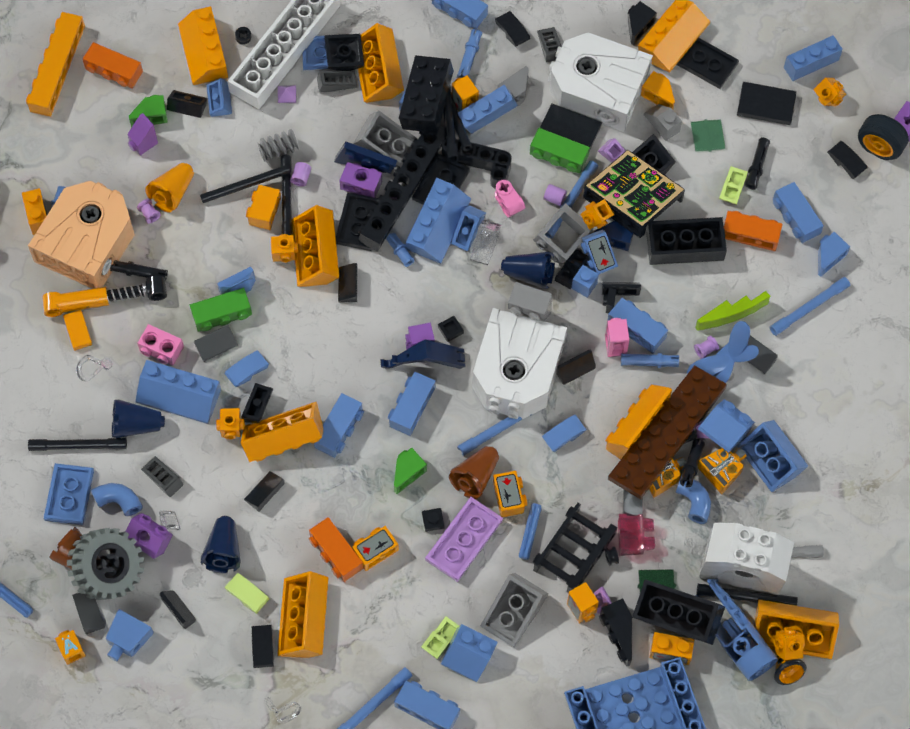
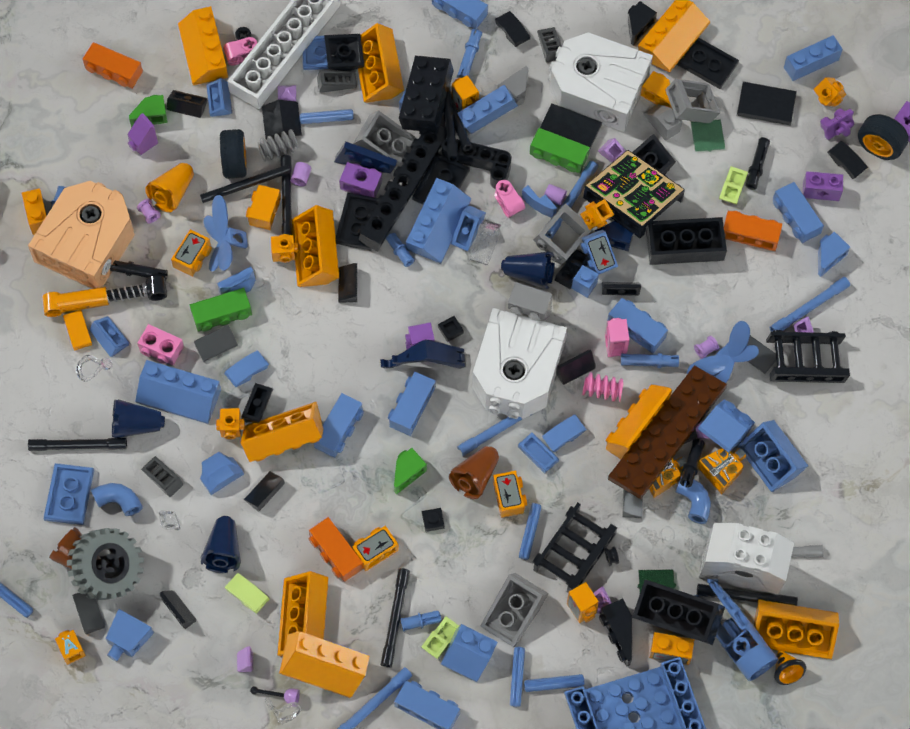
(55, 64): light orange brick -> none
(108, 336): none -> medium blue slope
(151, 545): medium lavender brick -> none
(191, 253): none -> brick
(218, 229): none -> medium blue piece
(219, 472): none -> medium blue slope
(233, 153): none -> black wheel
(238, 50): none -> bright pink piece
(245, 660): none -> lavender slope
(262, 646): black slope -> none
(281, 117): none -> black slope
(290, 695): none -> hinge
(323, 663): none -> light orange slope
(326, 116): none -> medium blue axle
(389, 648): none -> black piece
(420, 620): none -> medium blue axle
(464, 539): lavender plate -> none
(517, 676): none -> medium blue axle
(538, 453): none -> medium blue tile
(542, 205): none -> medium blue slope
(554, 683): none -> medium blue axle
(603, 387): none -> bright pink piece
(609, 300): black plate -> none
(631, 534): clear pink hips -> none
(678, 96): none -> light grey window
(727, 313): lime slope -> none
(789, 643): light orange brick -> none
(799, 373): none -> black fence
(803, 326): none -> lavender slope
(823, 186): none -> medium lavender brick
(839, 124): none -> medium lavender hips

